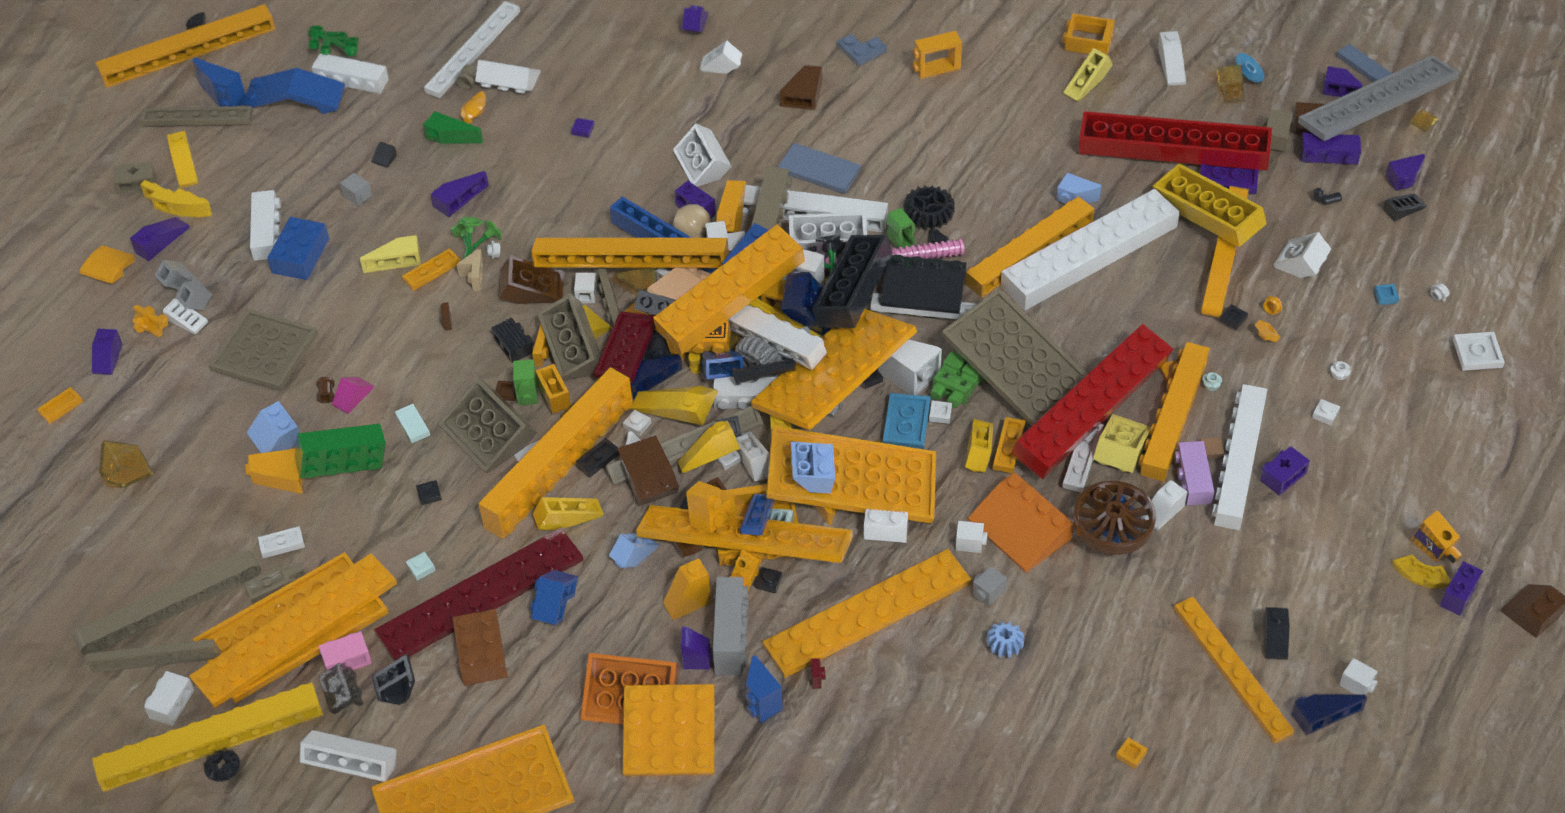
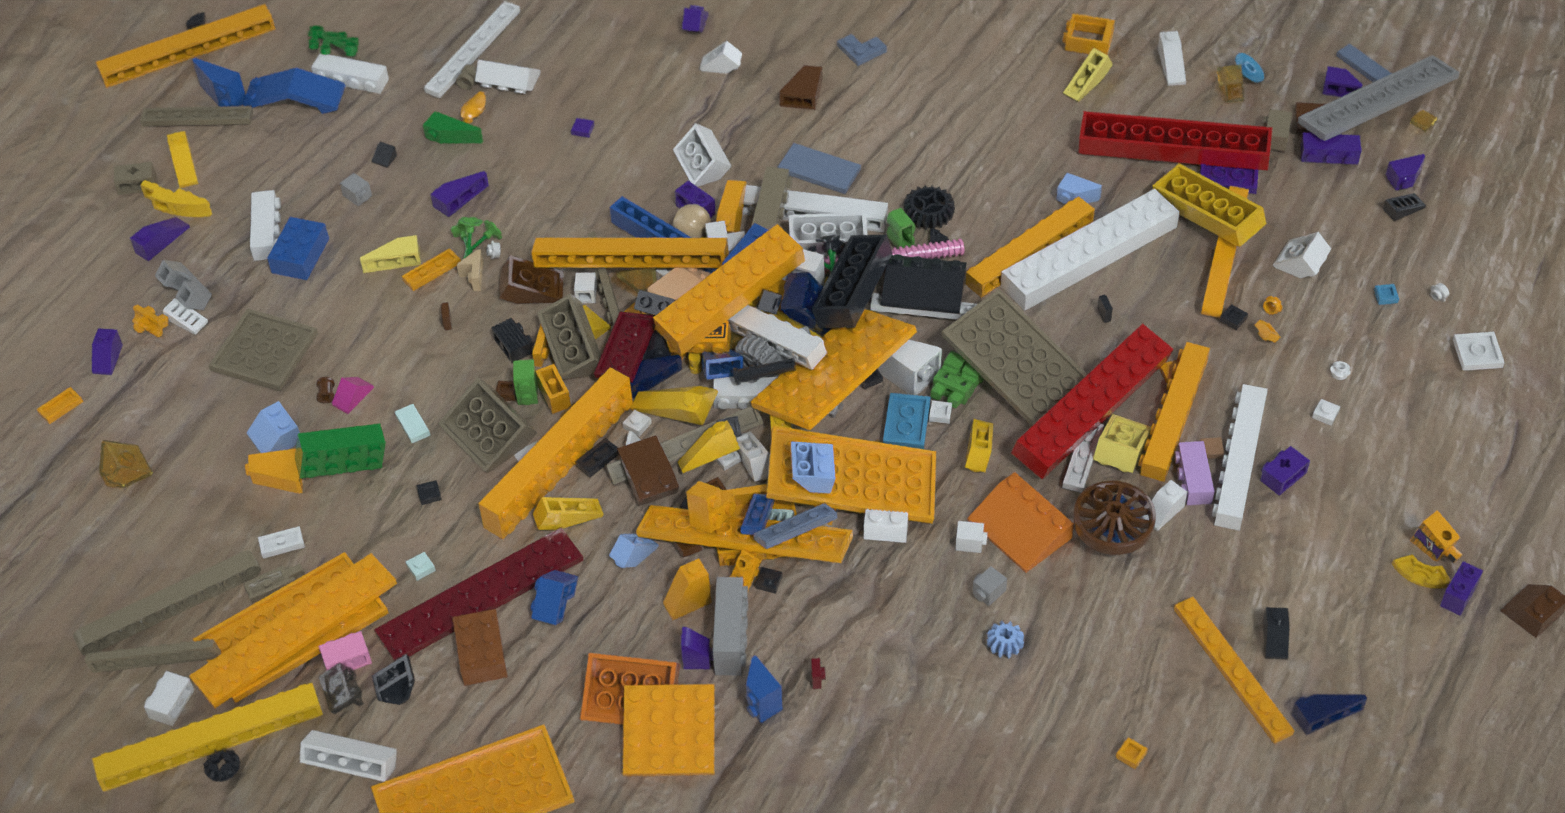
(106, 264): light orange slope -> none
(769, 301): none -> black plate
(795, 526): none -> sand blue tile
(866, 612): light orange plate -> none
(934, 44): light orange window -> none
(1011, 432): light orange plate -> none
(1105, 308): none -> black tile
(1211, 381): light aqua plate -> none
(1324, 198): black arm -> none
(1359, 678): white brick -> none

